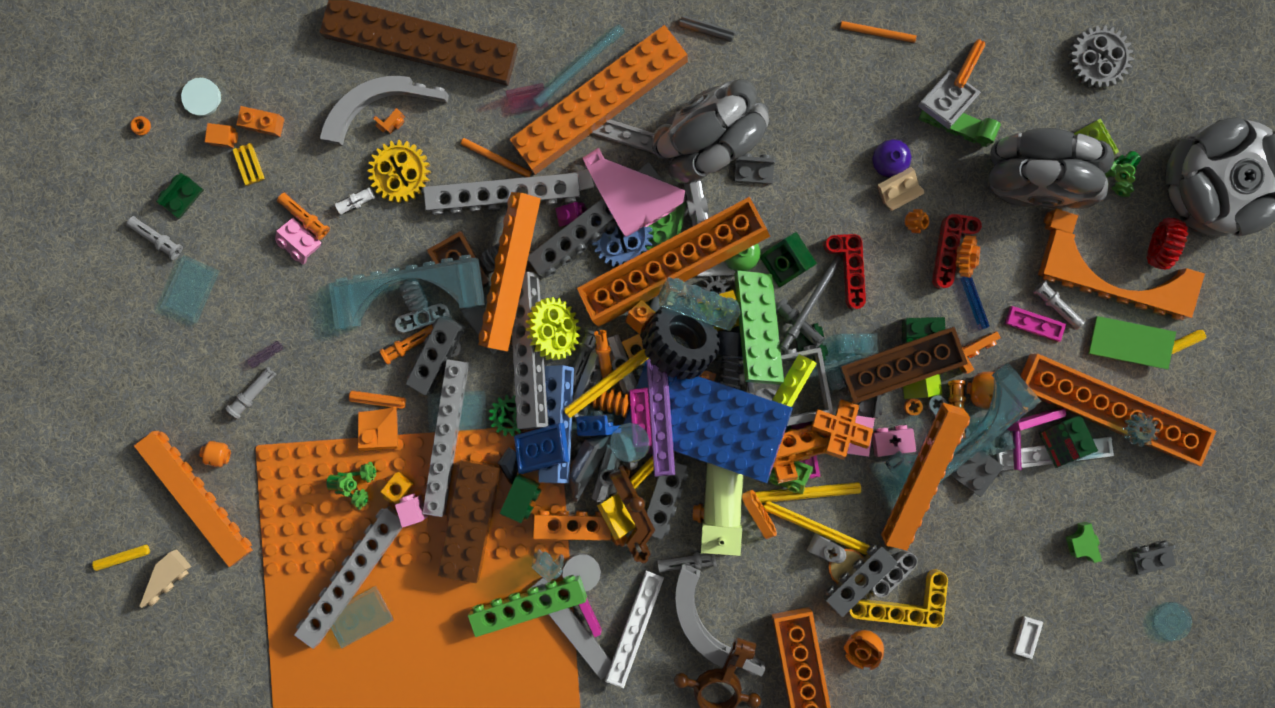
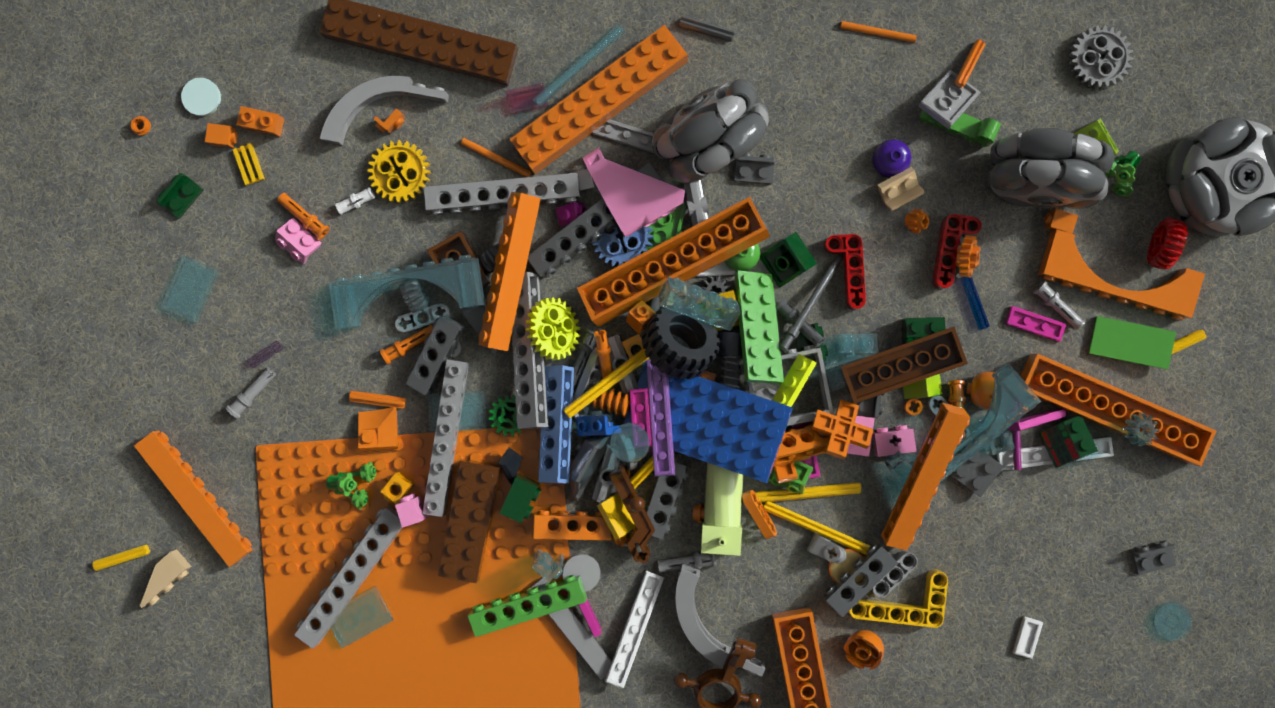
(161, 241): light grey pin -> none
(215, 454): orange head -> none
(541, 448): blue tile -> none
(973, 349): orange bracket -> none
(1084, 543): bright green brick -> none

